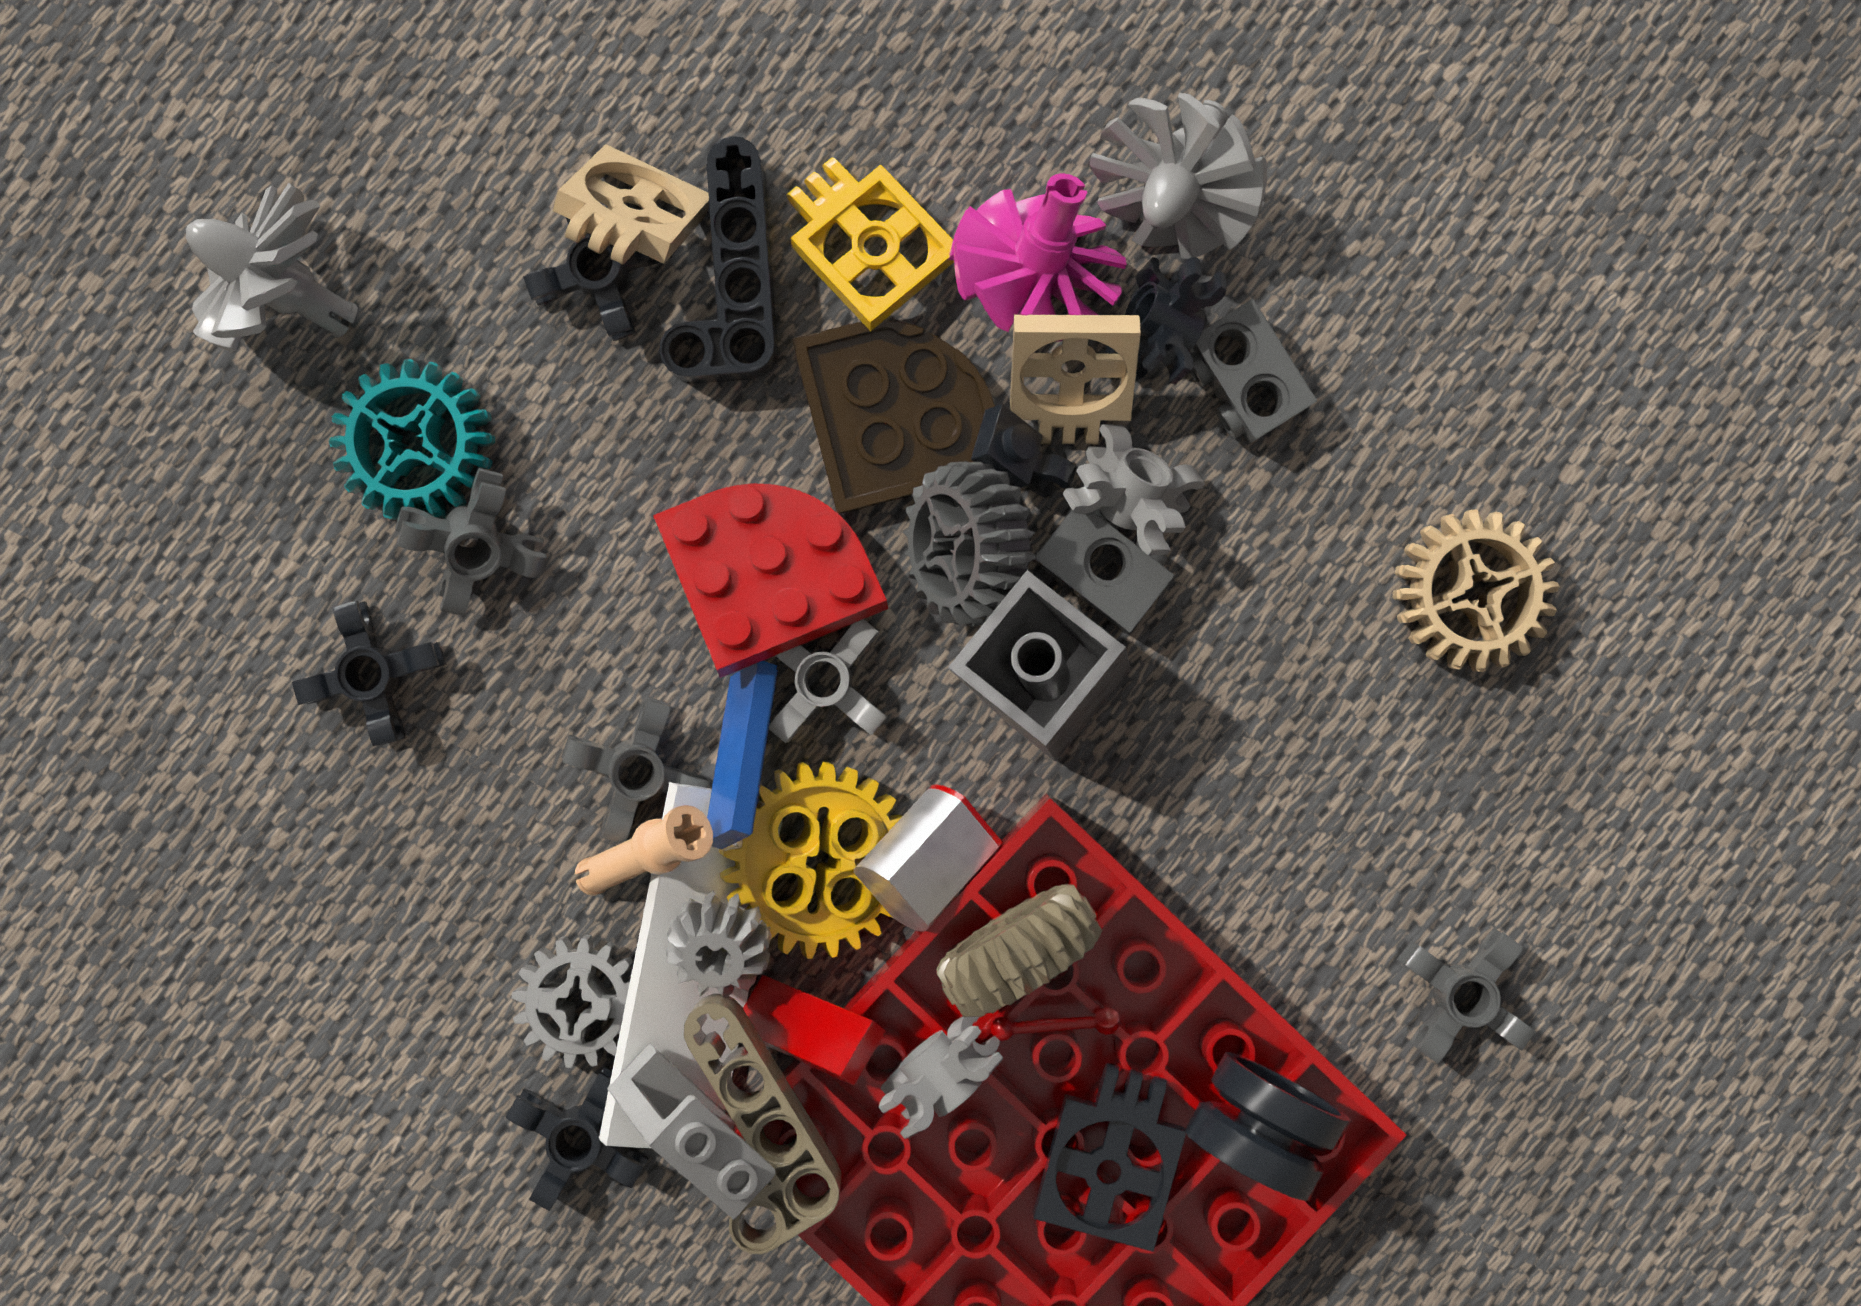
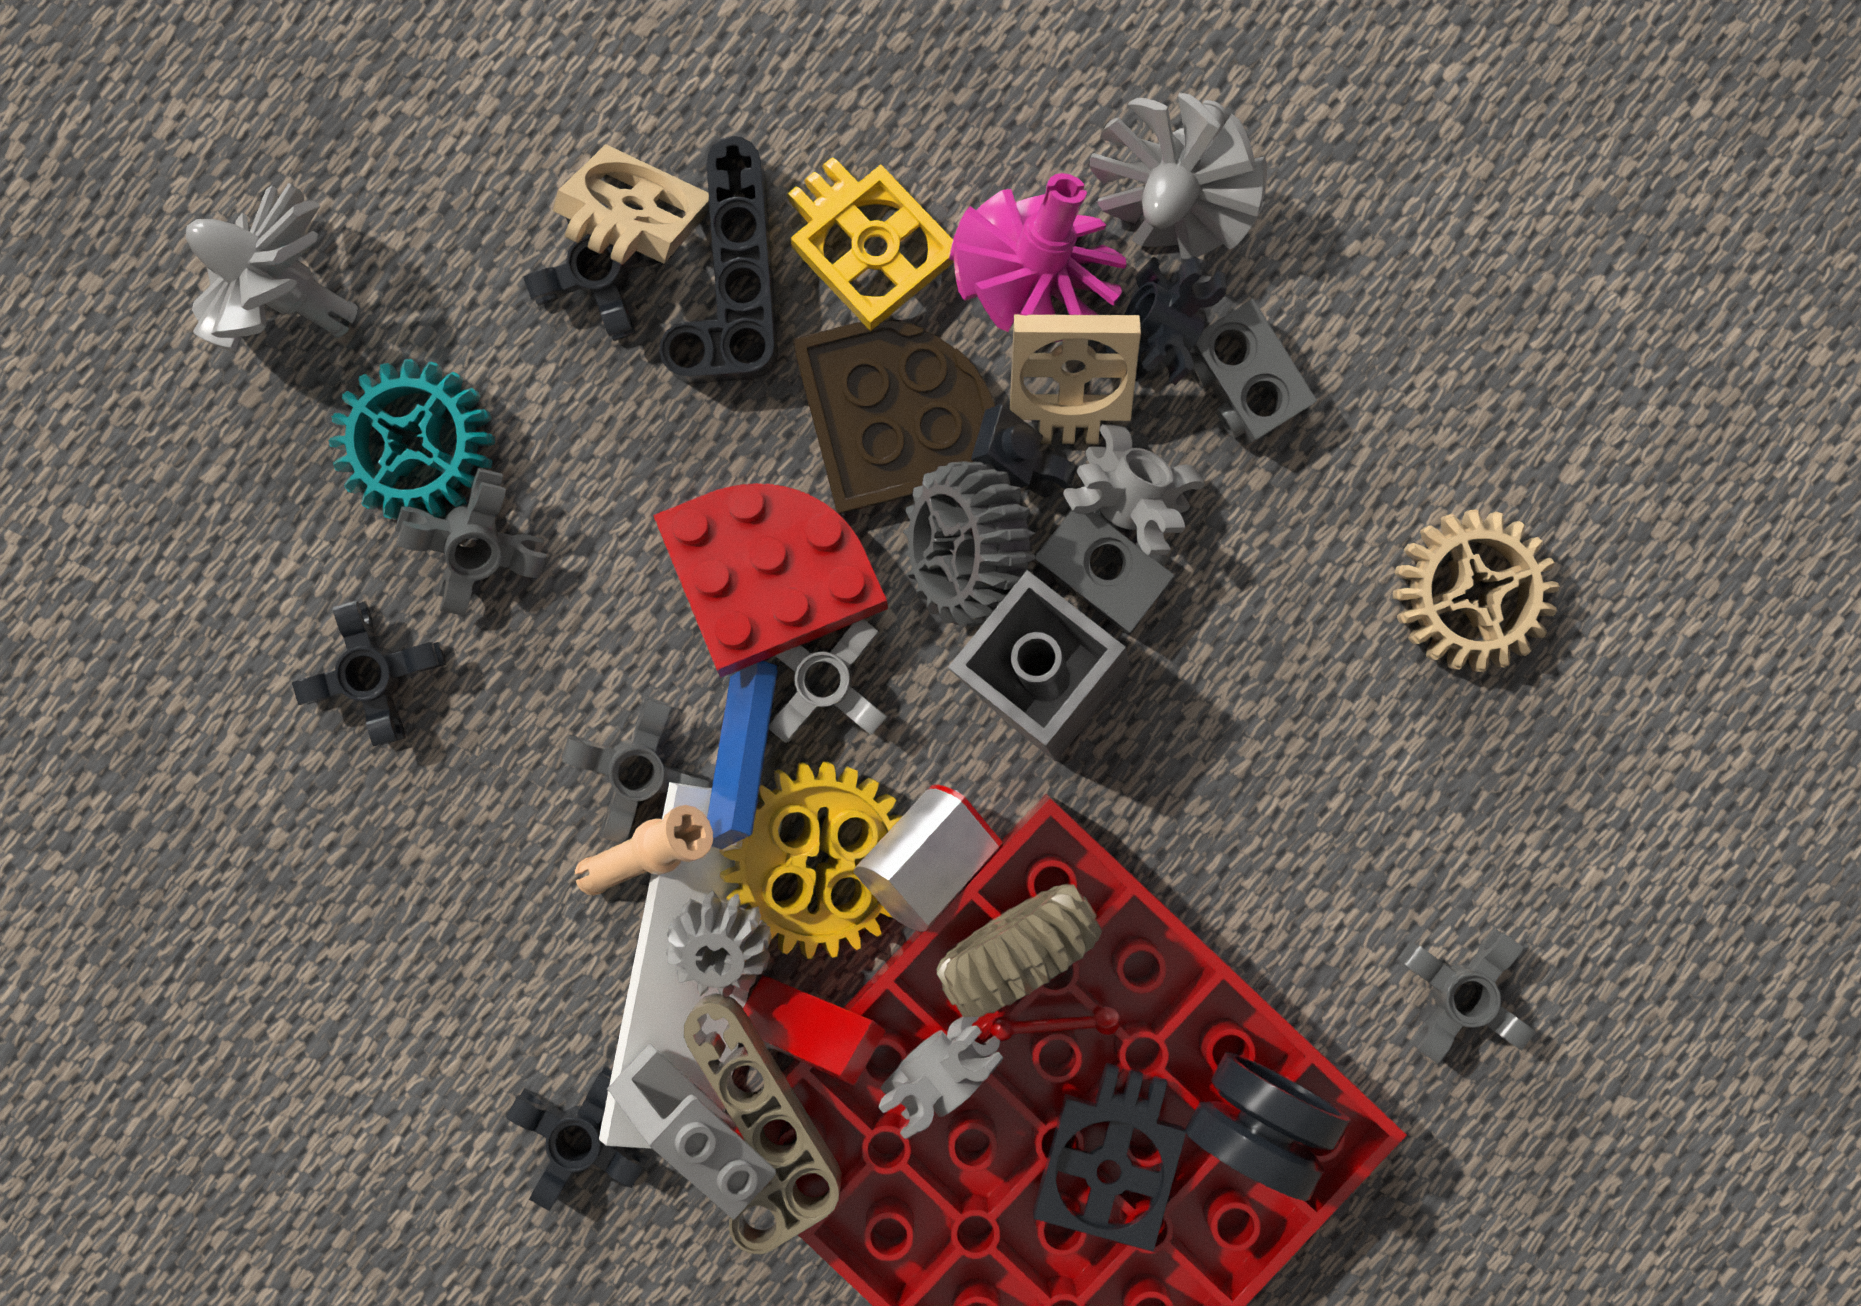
(551, 999): light grey gear -> none

